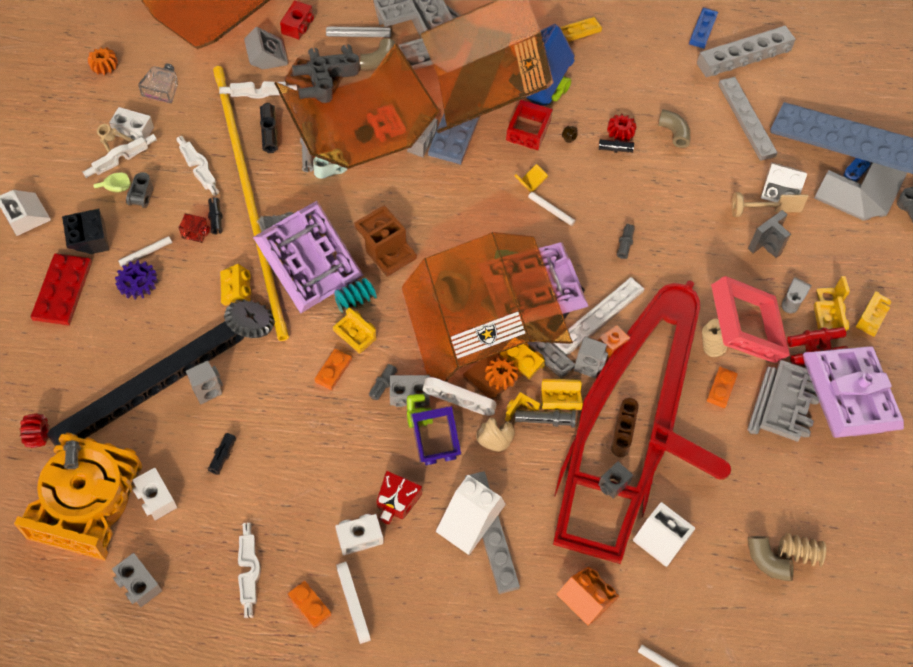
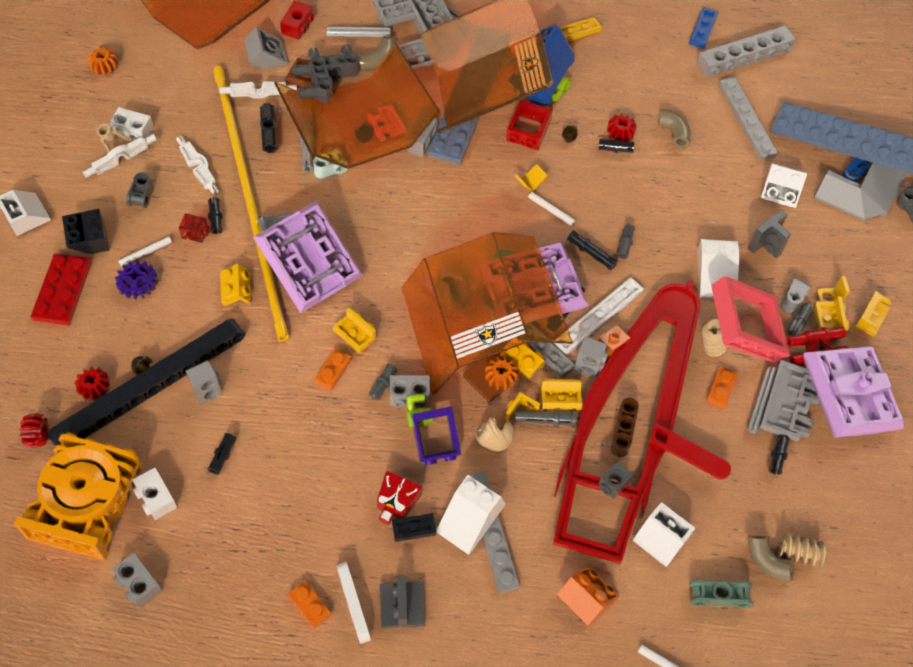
(71, 454): dark grey pin -> none
(92, 383): none -> red gear
(115, 182): yellowish green piece -> none
(140, 364): none -> dark brown plate
(159, 83): clear torso -> none
(237, 320): dark grey gear -> none
(248, 580): white piece -> none
(351, 543): white brick -> none
(354, 294): teal piece -> none
(385, 240): dark orange bracket -> none
(402, 604): none -> dark grey bracket
(413, 527): none -> black plate
(459, 396): white beam -> none
(586, 246): none -> black pin
(715, 261): none -> white slope
(736, 593): none -> sand green piece
(779, 454): none -> black pin
(787, 203): tan piece -> none
(800, 319): none -> dark grey axle

